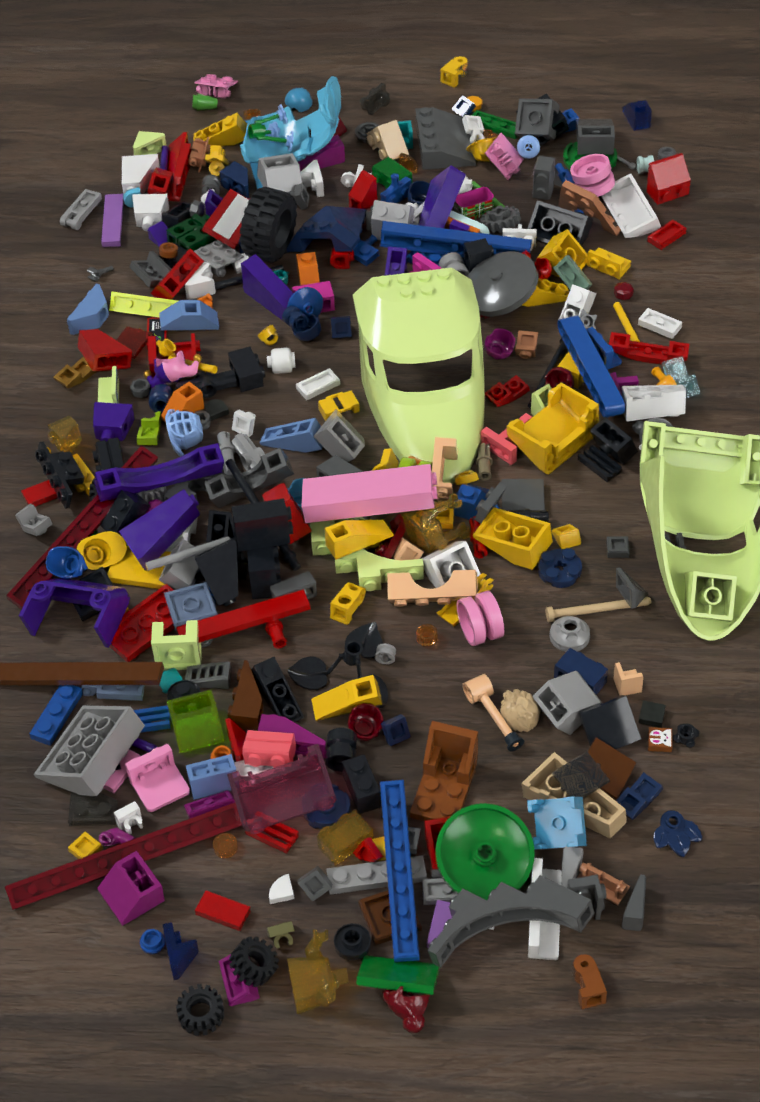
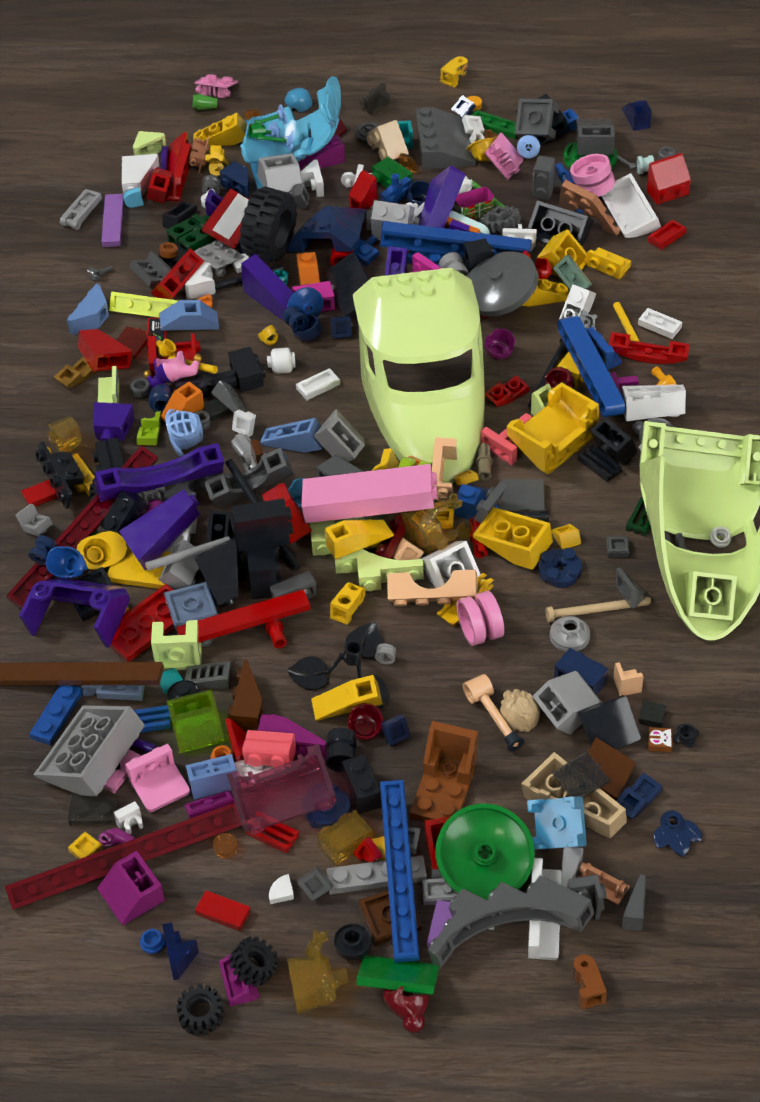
(40, 551): none -> dark blue wheel
(149, 209): white torso -> none
(157, 233): dark purple slope -> none
(197, 208): dark grey tile -> none
(226, 448): light grey pin -> none
(228, 396): none -> dark grey slope
(256, 450): none -> reddish brown tile
(276, 690): black slope -> none
(279, 931): olive tile -> none
(345, 280): none -> black tile
(347, 400): yellow piece -> none
(426, 635): clear orange tile -> none
(526, 344): nougat bracket -> none
(623, 290): dark red tile -> none
(638, 528): none -> dark green tile
(677, 369): clear light blue slope -> none
(722, 531): none -> white plate

